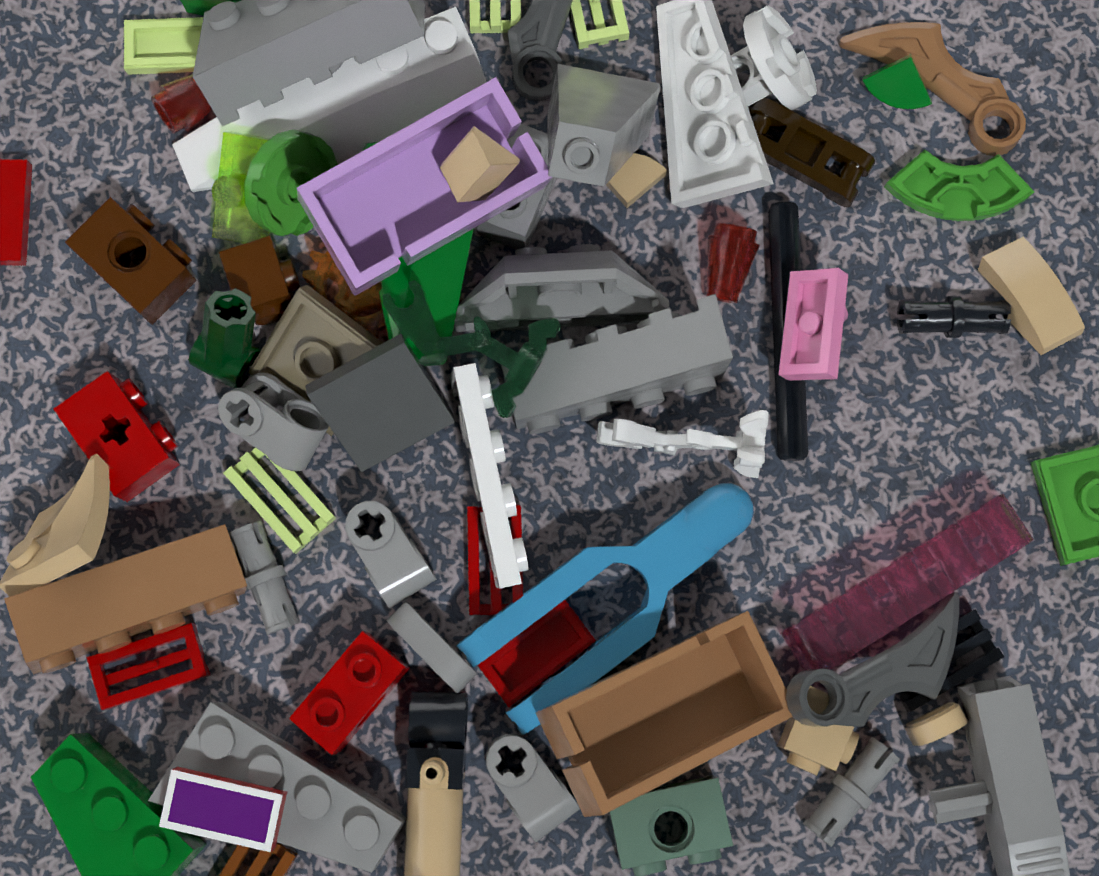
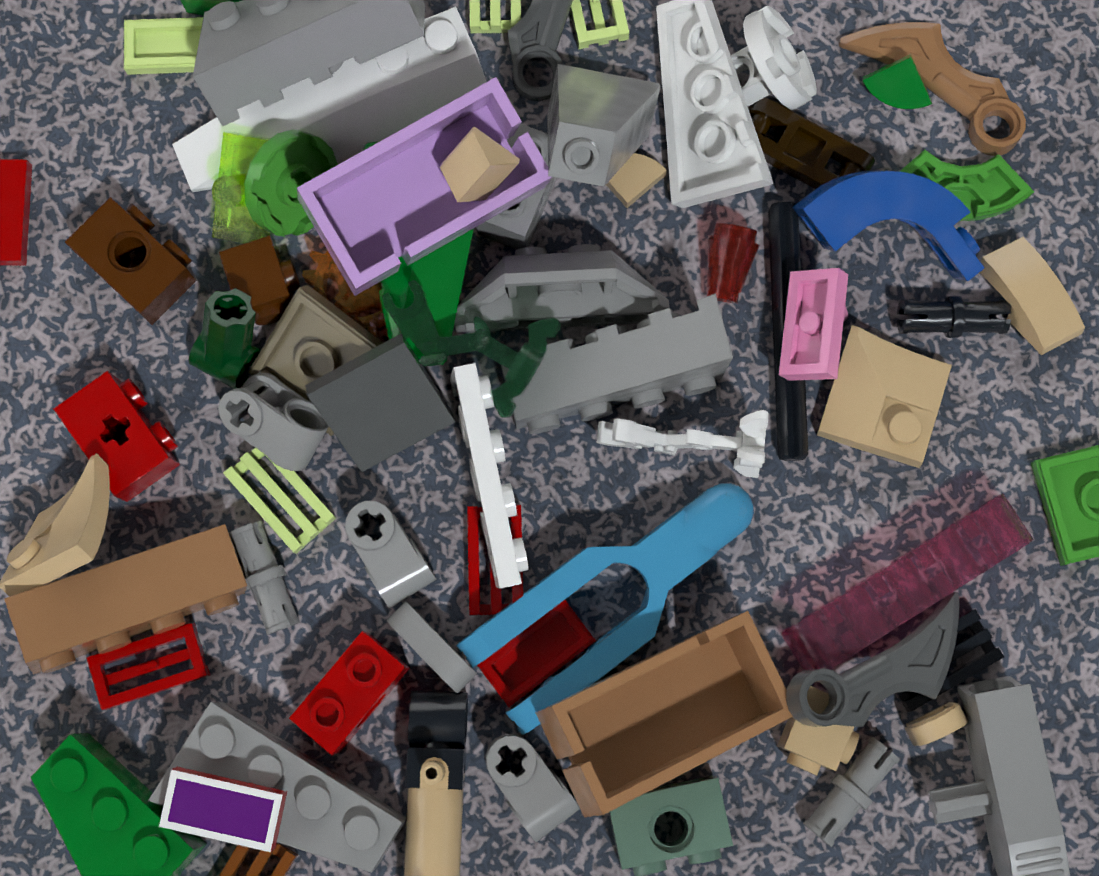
(181, 104): clear red cone -> none
(860, 199): none -> blue arch
(884, 399): none -> tan plate

